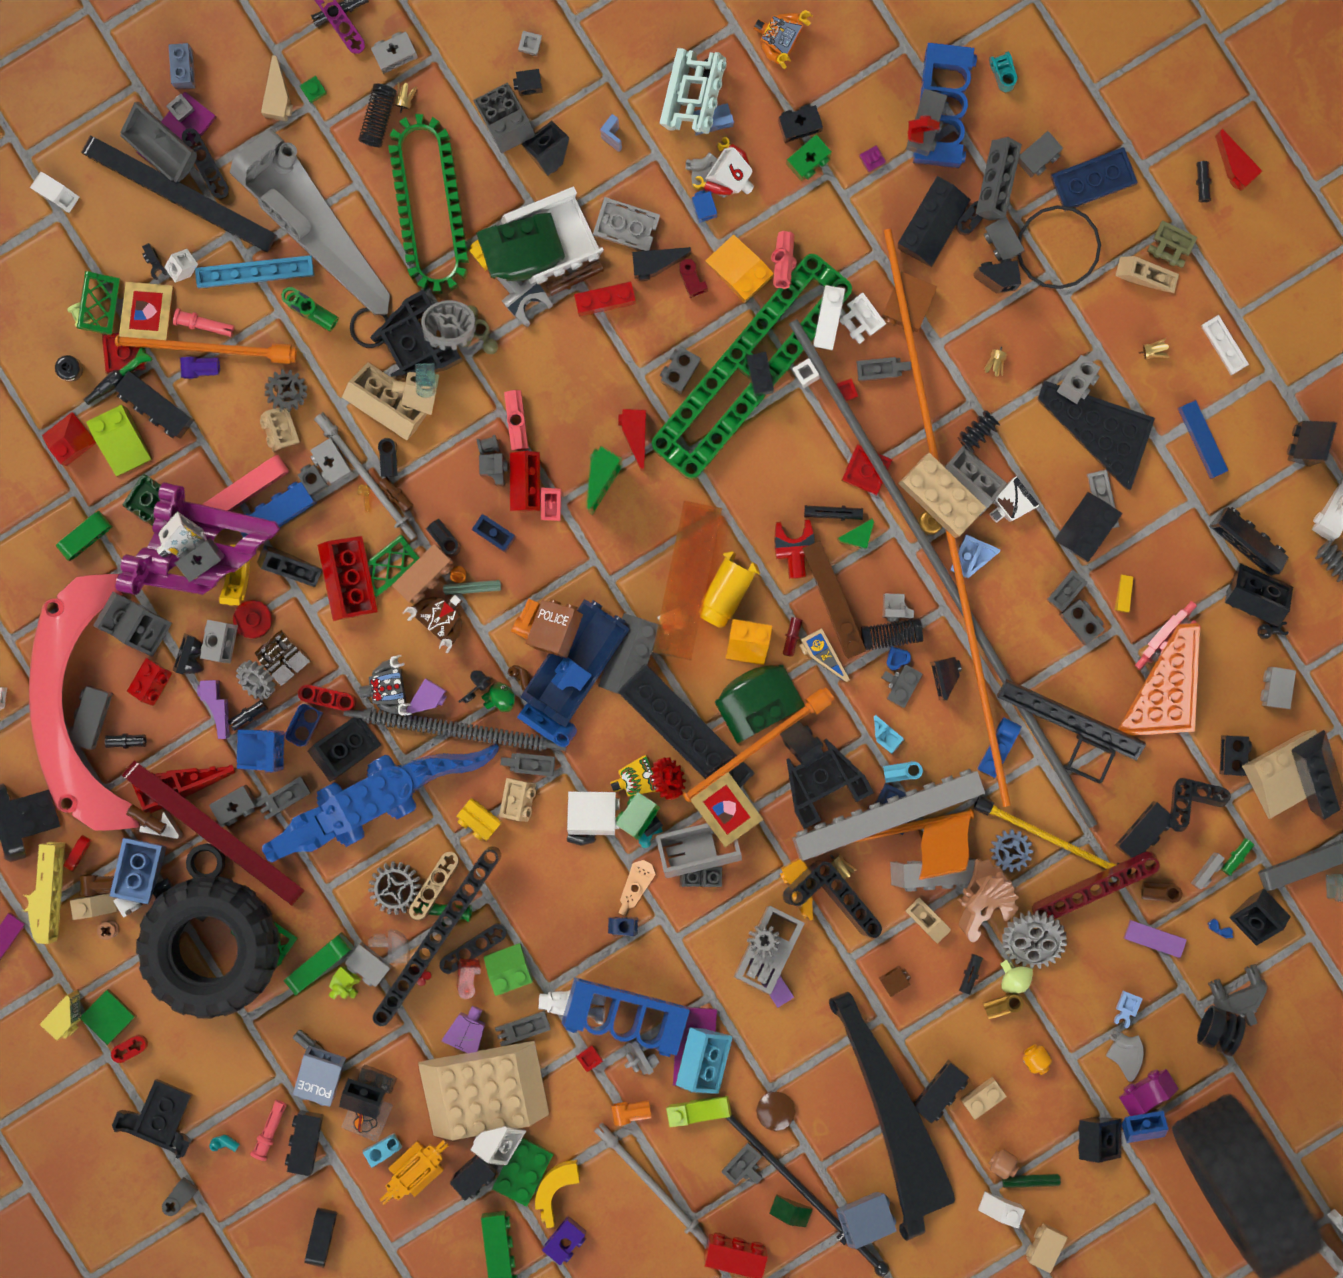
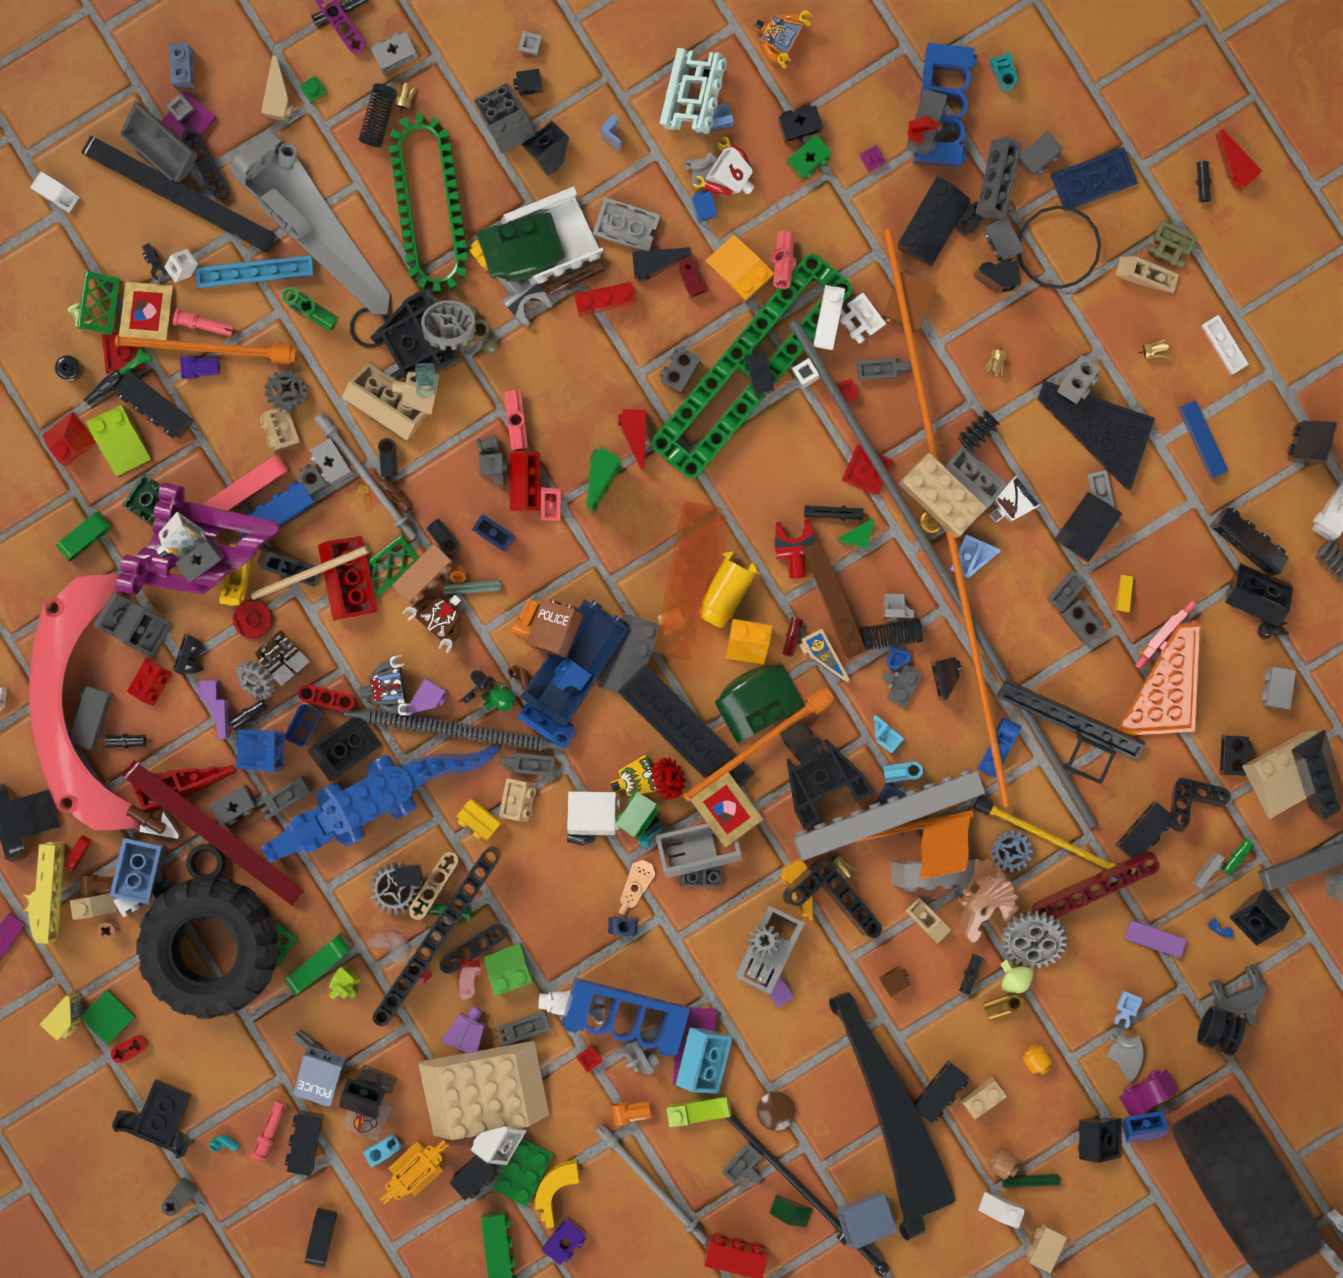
(223, 649): light grey brick -> none
(310, 572): none -> tan piece
(368, 965): light grey brick -> none
(408, 875): none -> black brick
(1159, 892): reddish brown piece -> none

